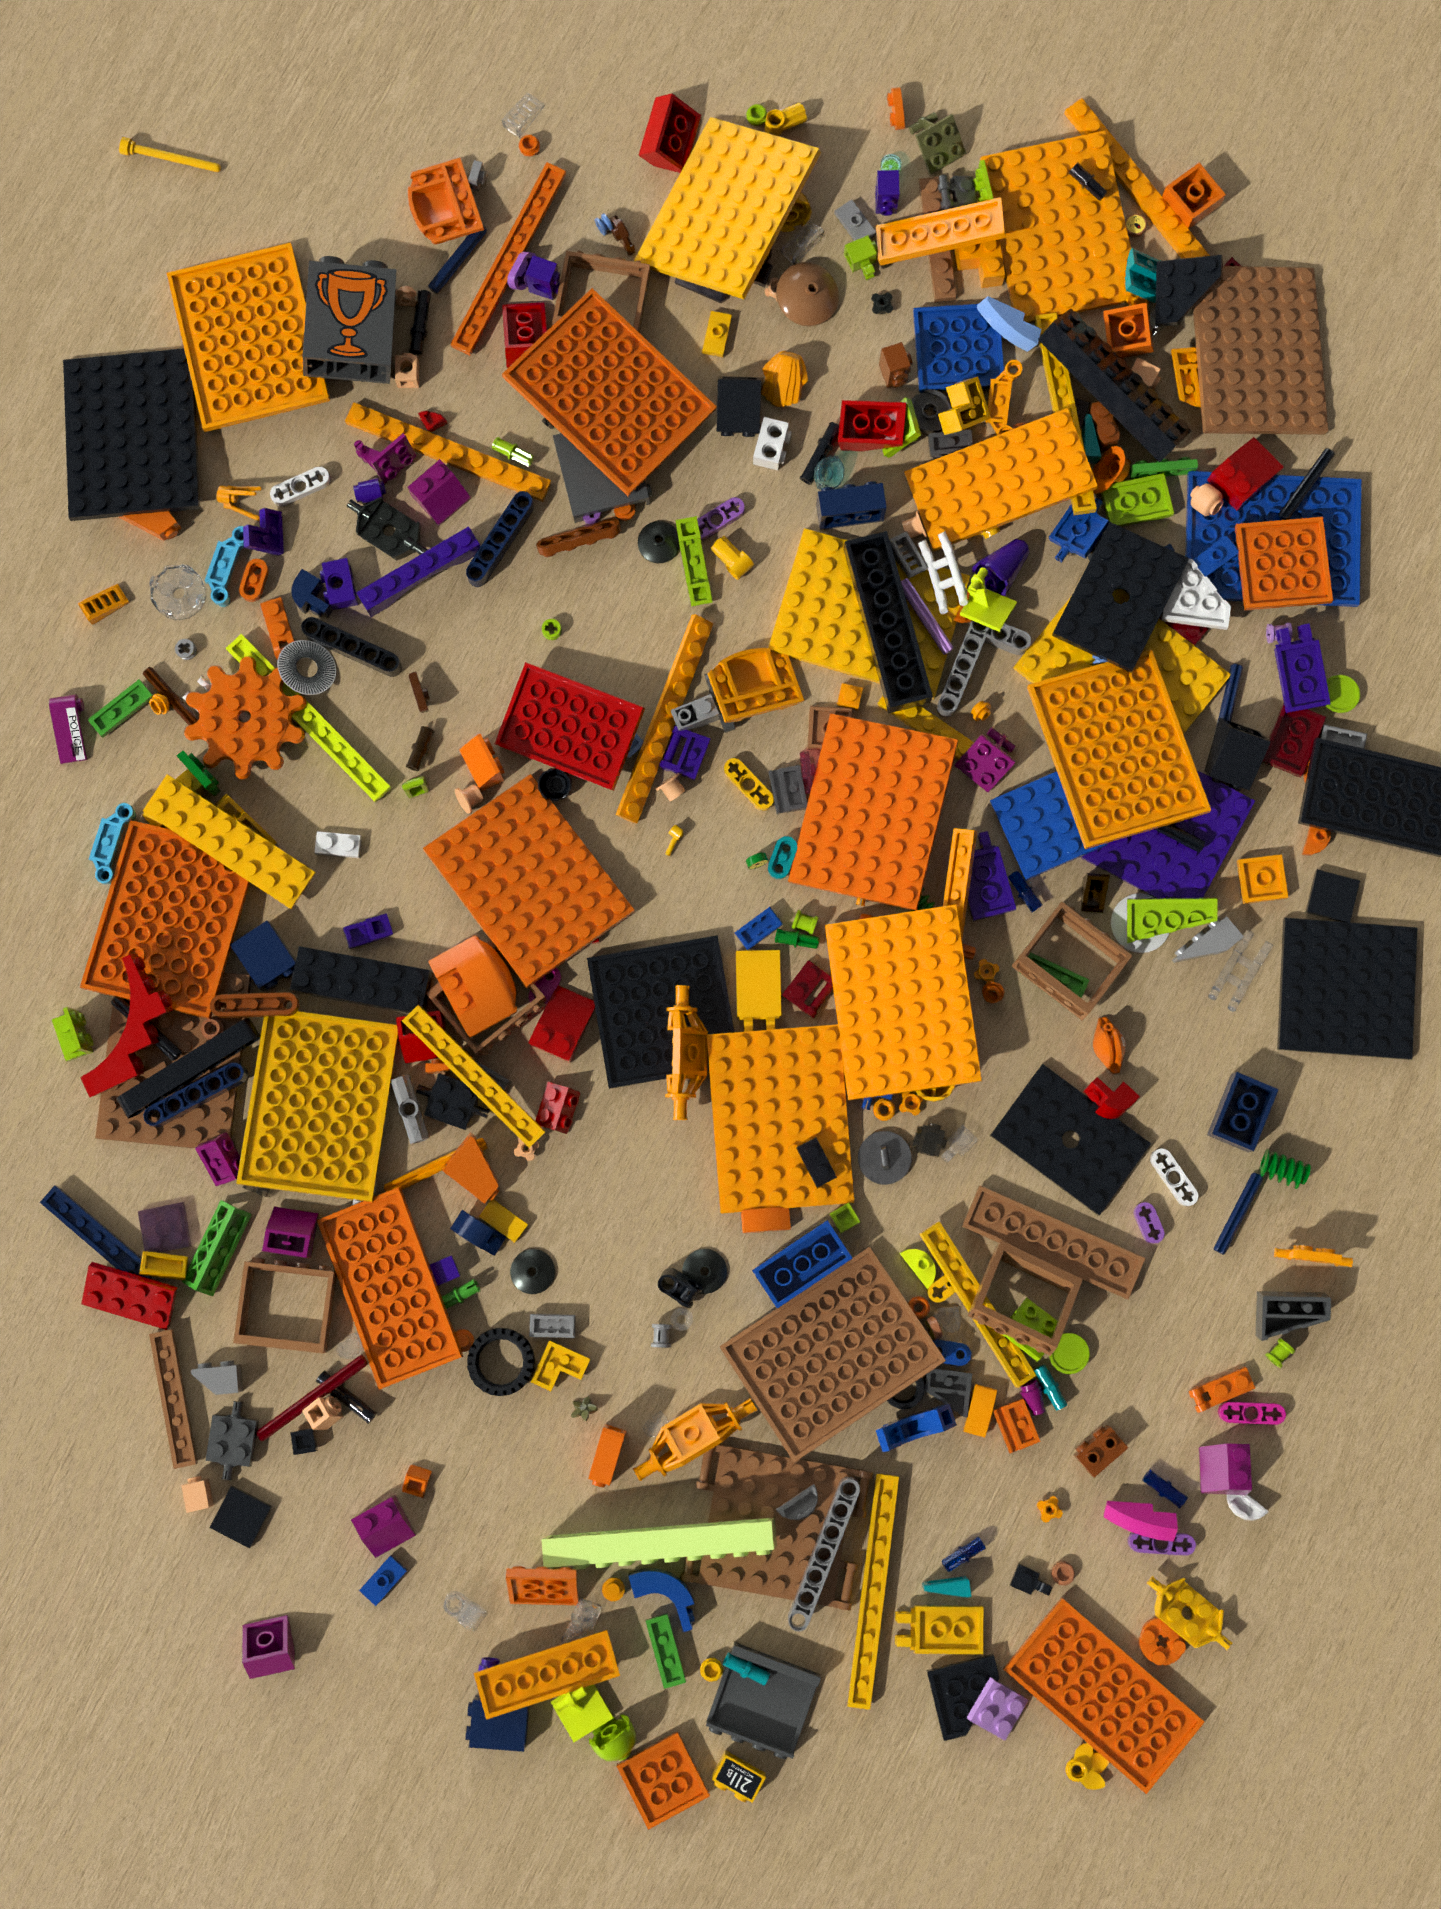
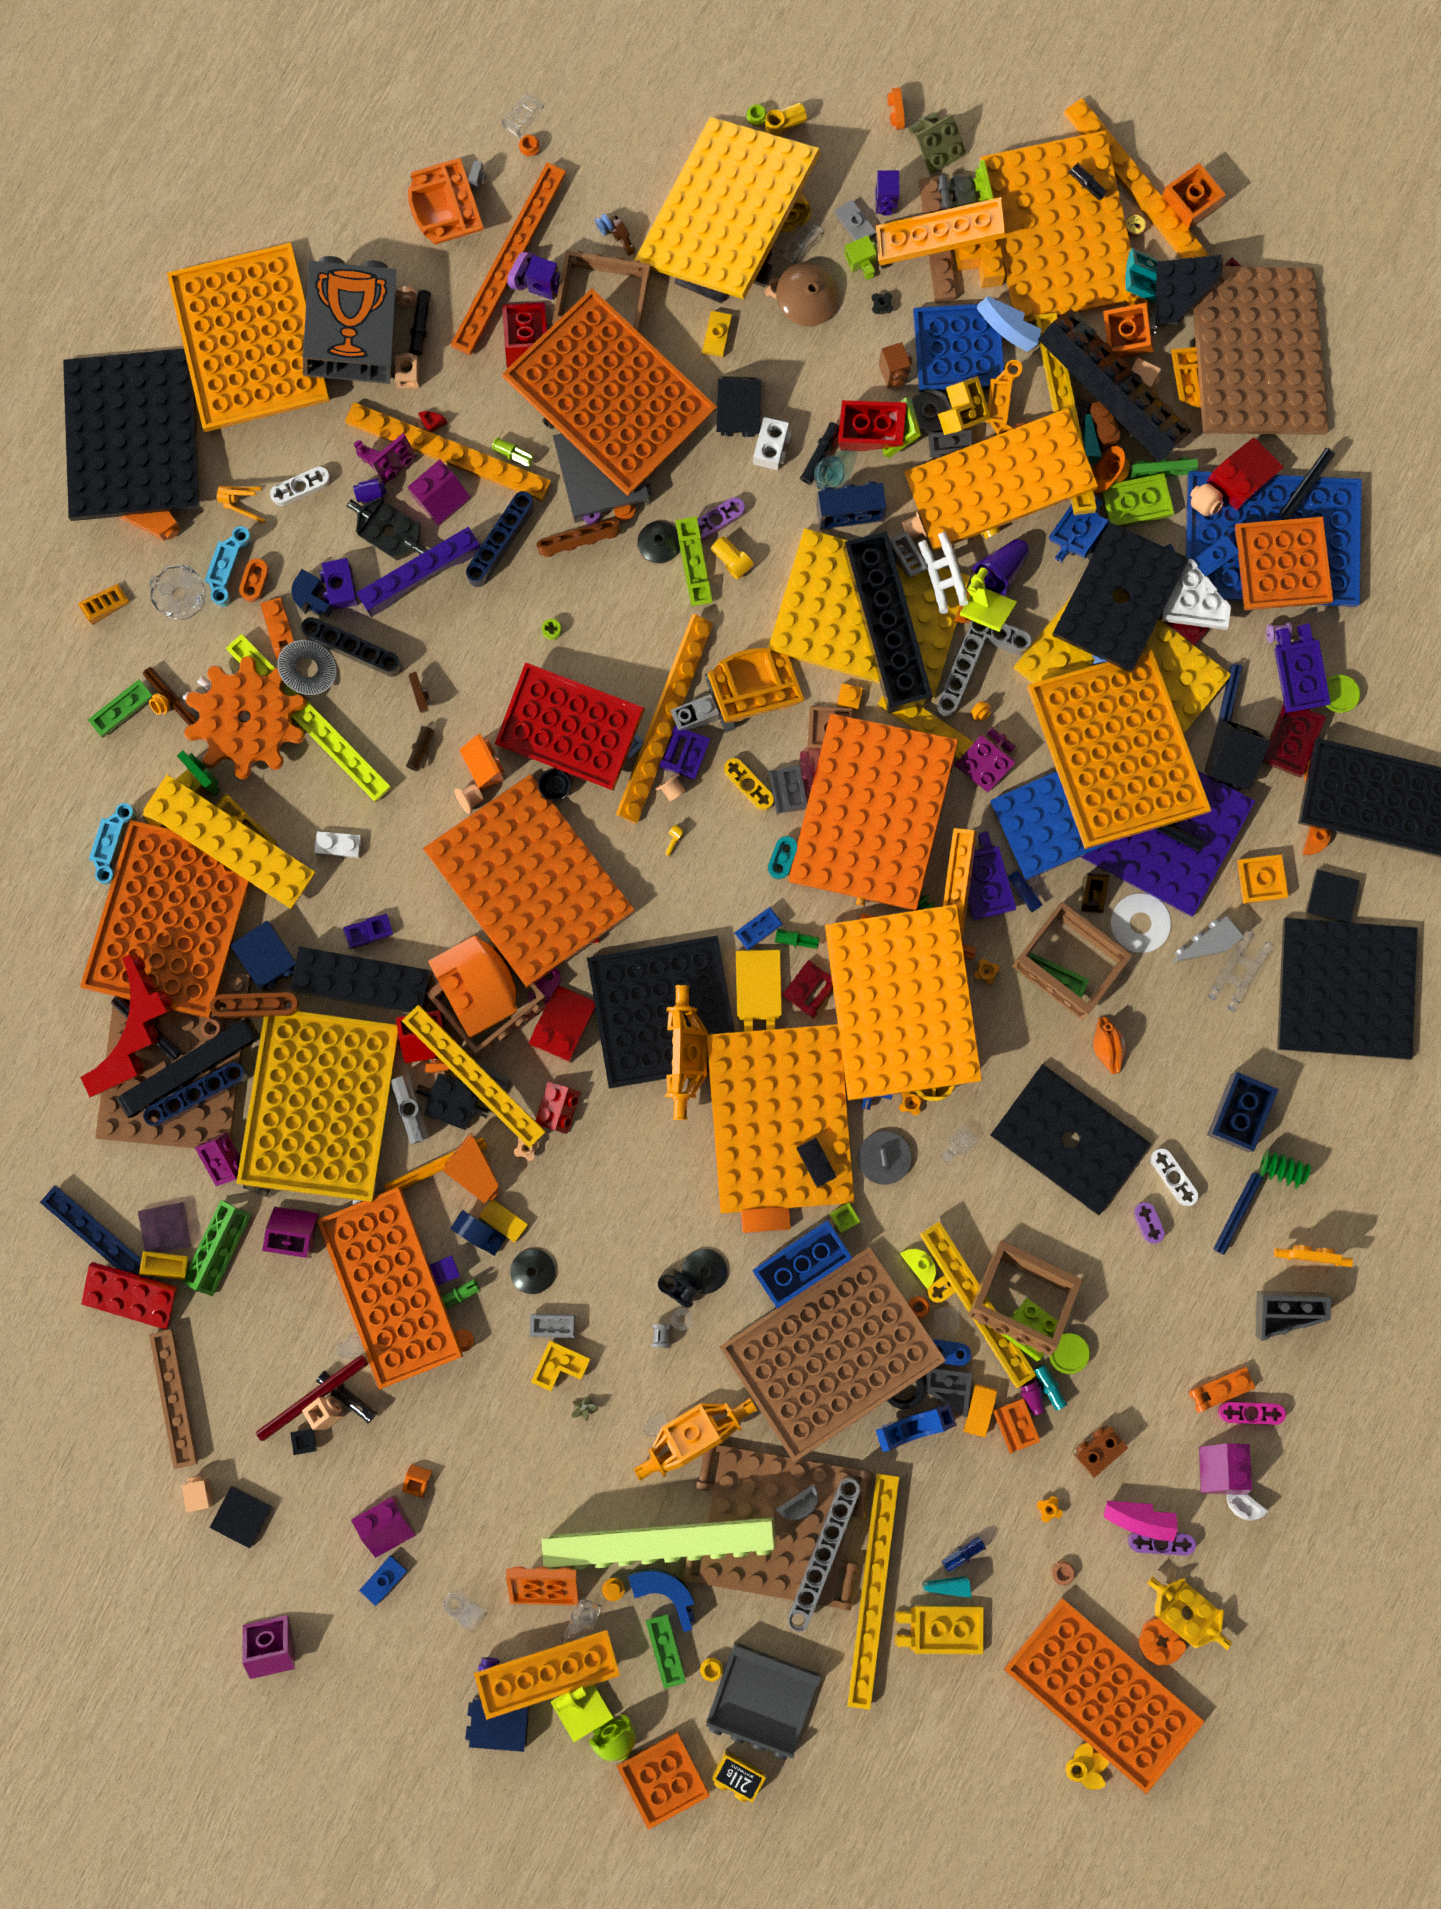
(67, 727): magenta door -> none
(72, 1034): lime bracket -> none
(128, 147): yellow piece -> none
(193, 650): light grey bush -> none
(220, 1379): light grey slope -> none
(232, 1440): dark grey plate -> none
(240, 1335): medium nougat window -> none
(268, 536): dark purple plate -> none
(415, 787): lime slope -> none
(455, 260): dark blue axle -> none
(474, 1368): black tyre -> none
(607, 1455): orange slope -> none
(669, 133): red slope -> none
(746, 1669): teal pin -> none
(757, 860): green tile -> none
(784, 379): light orange hair -> none
(805, 922): lime bush -> none
(884, 1102): light orange plate -> none
(891, 162): clear light blue tile -> none
(926, 617): lavender axle -> none
(929, 1140): clear smoke brick -> none
(933, 1328): nougat tile -> none
(956, 1691): black plate -> none
(990, 996): orange plate -> none
(997, 1709): lavender plate -> none
(1027, 1580): black plate -> none
(1054, 1242): medium nougat plate -> none
(1111, 1103): red brick -> none
(1164, 1488): clear blue pin -> none
(1165, 915): lime wing -> none
(1280, 1353): lime bush -> none
(1344, 736): light grey plate -> none

